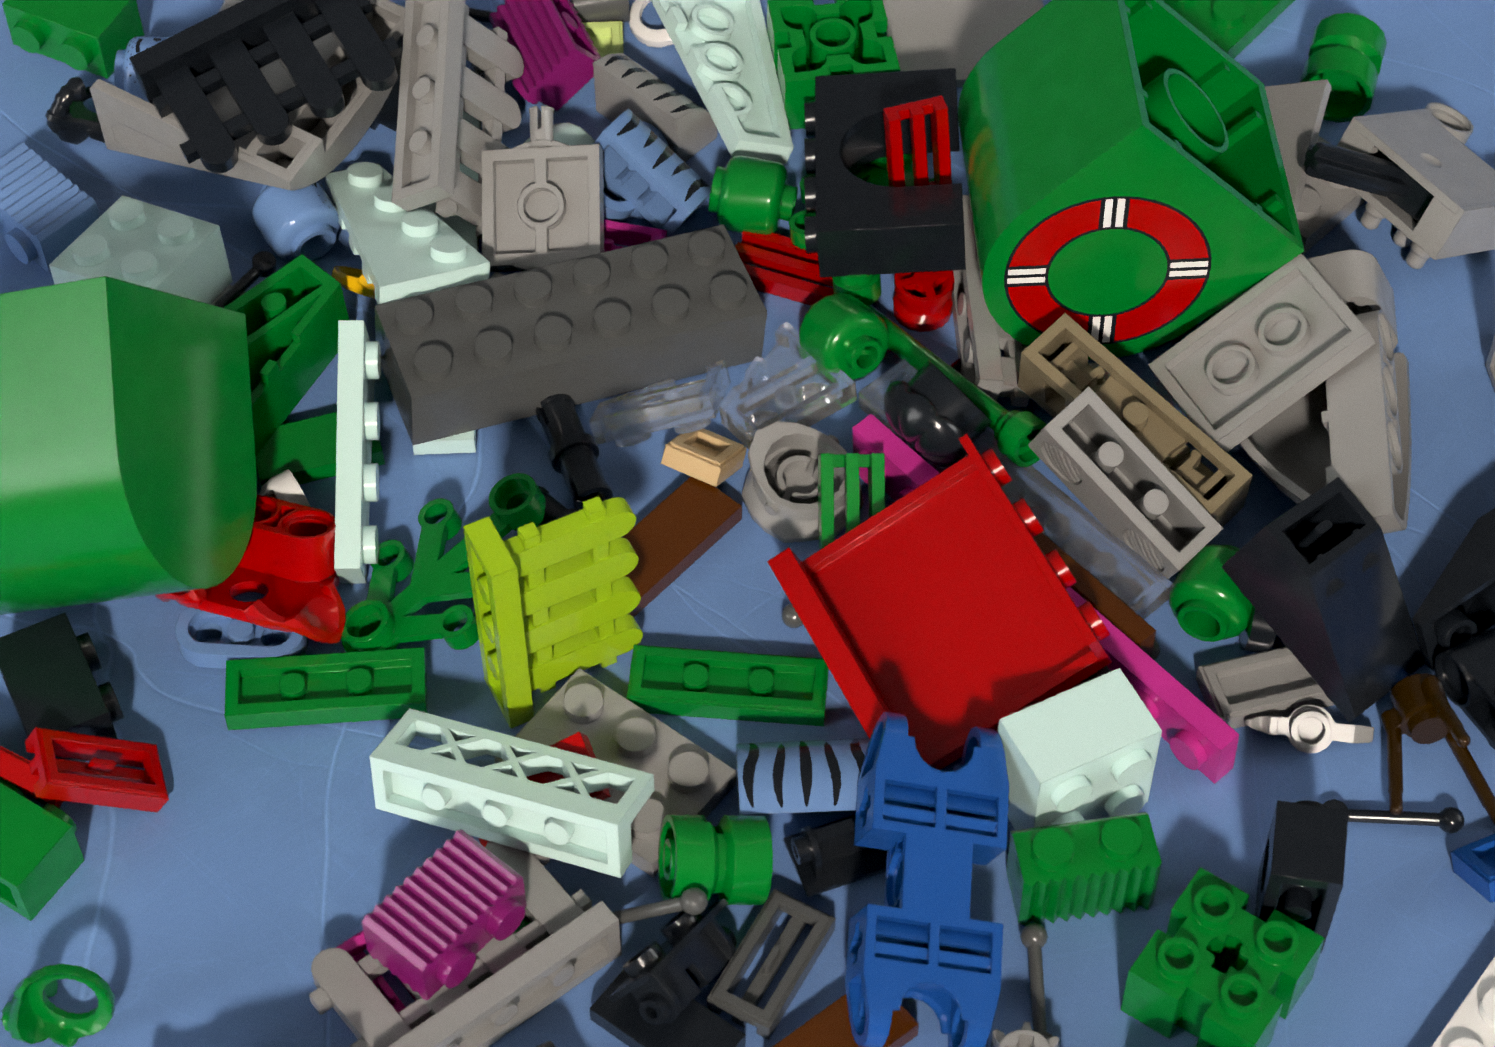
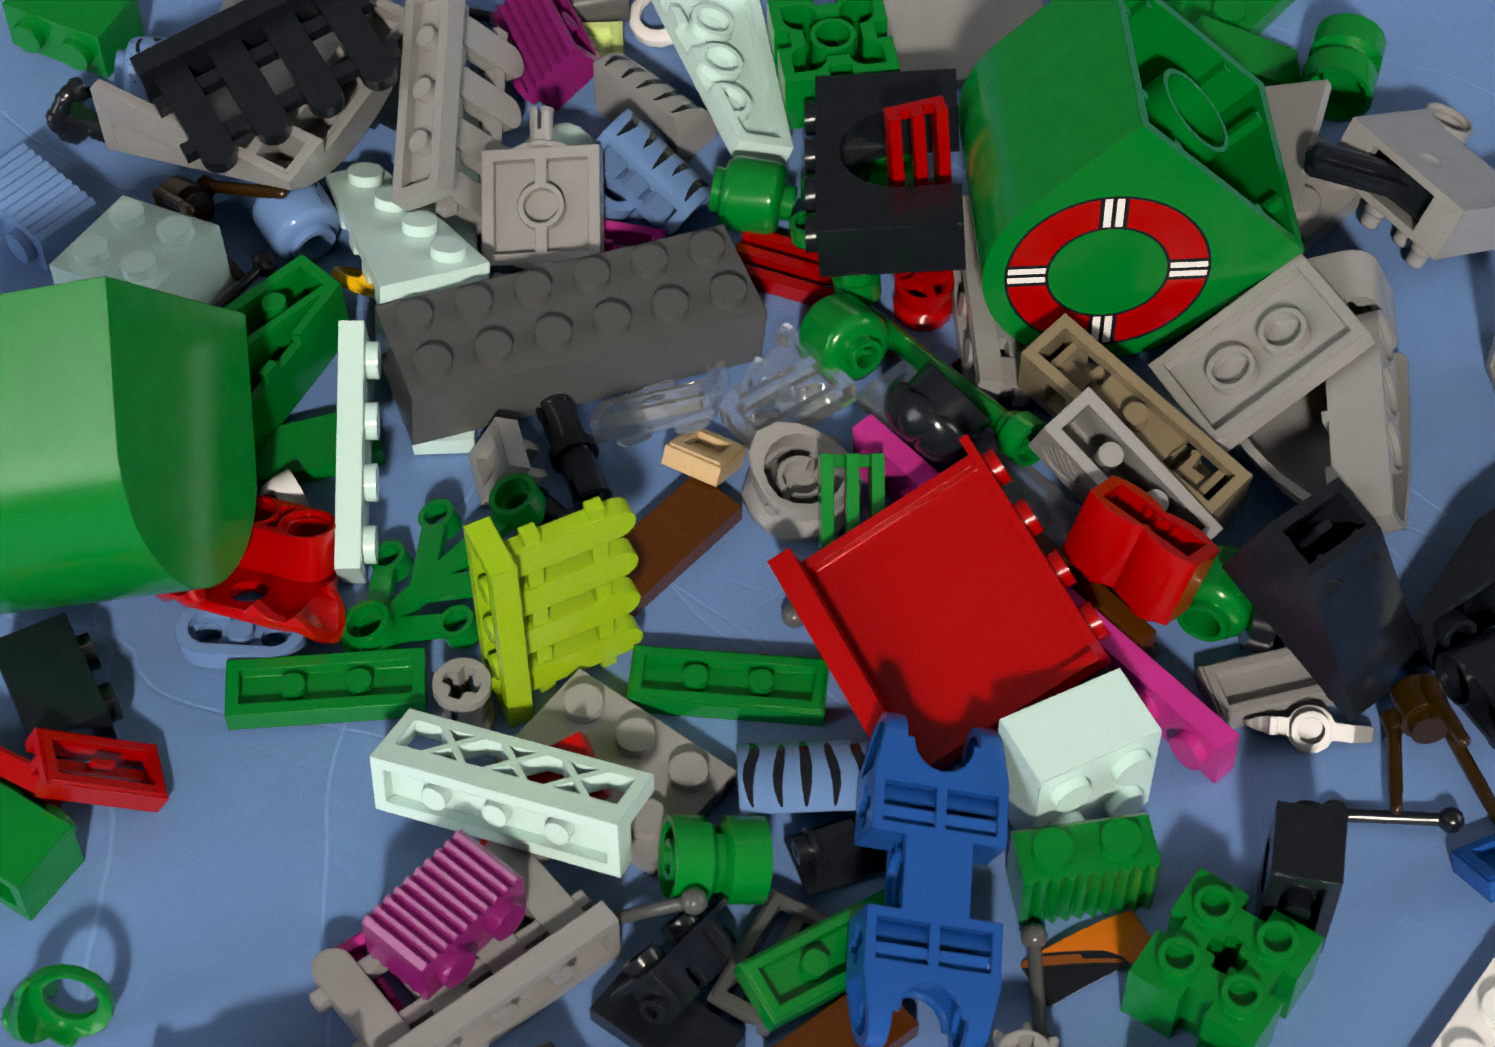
(197, 200): none -> dark brown plant
(454, 692): none -> light grey bush
(500, 454): none -> light grey tile
(800, 969): none -> green tile
(1090, 955): none -> sticker
(1139, 550): none -> red brick
(1260, 56): none -> green tile

